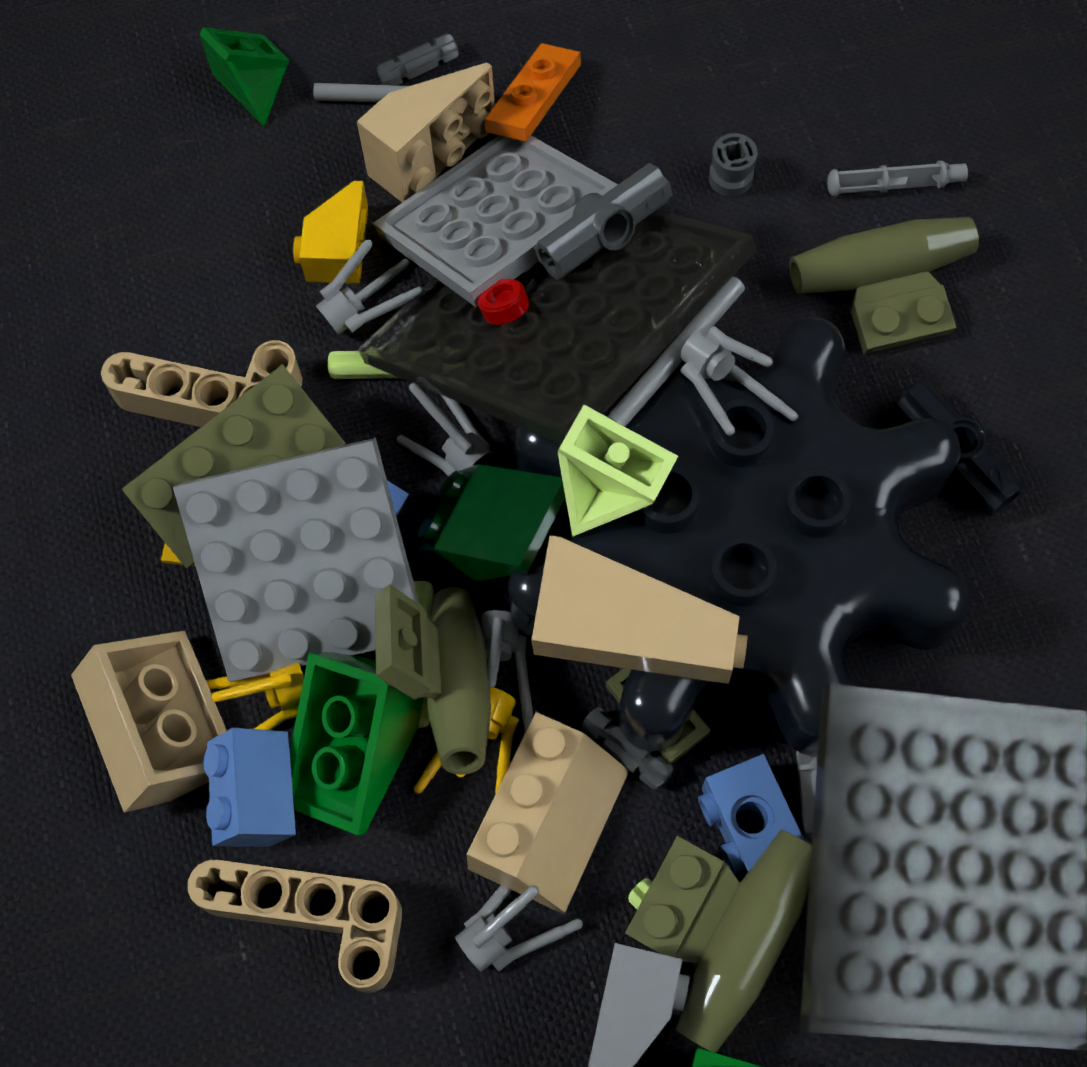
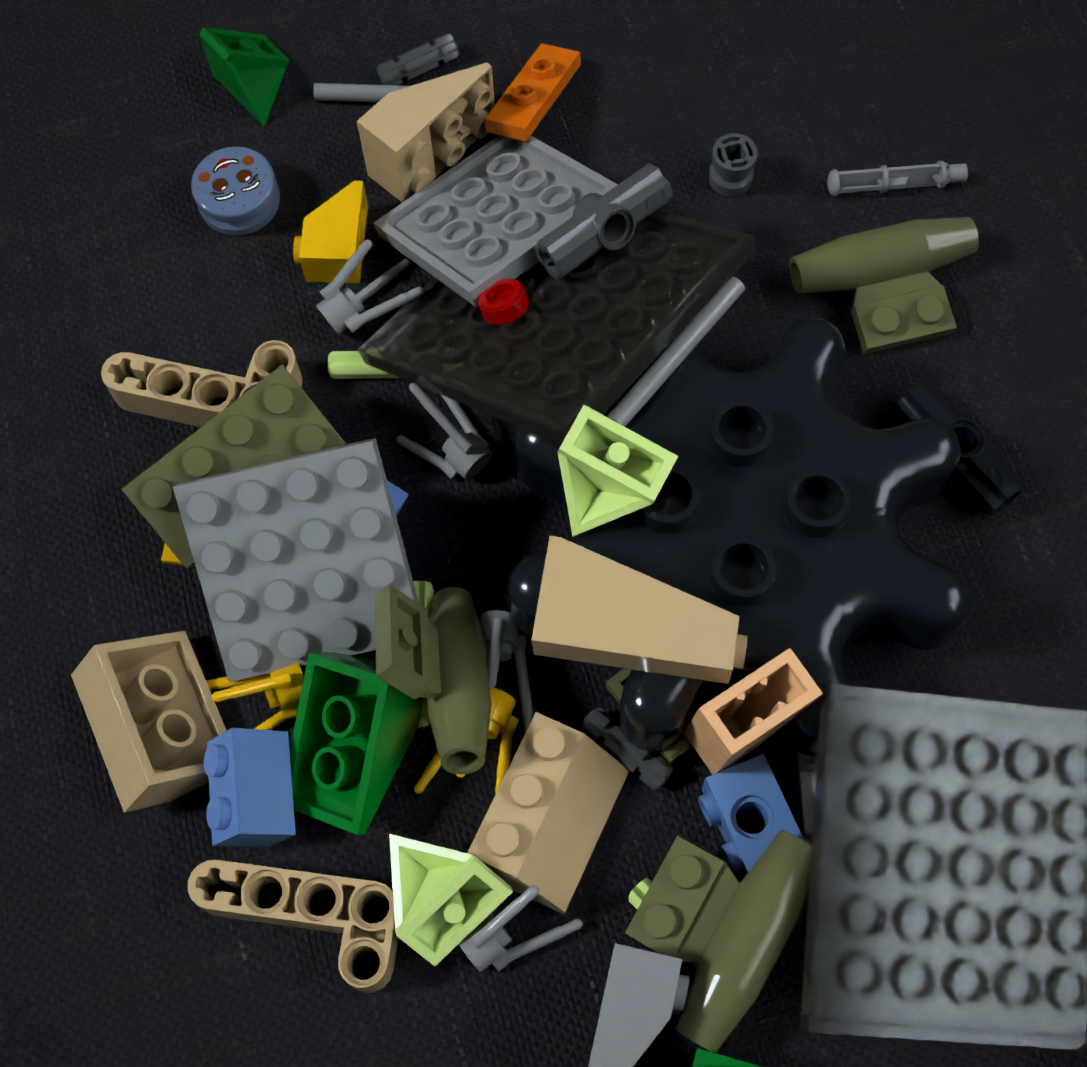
(235, 190): none -> sand blue head
(440, 895): none -> yellowish green slope
(489, 522): dark green slope -> none
(710, 356): light grey plant -> none
(751, 711): none -> light nougat slope

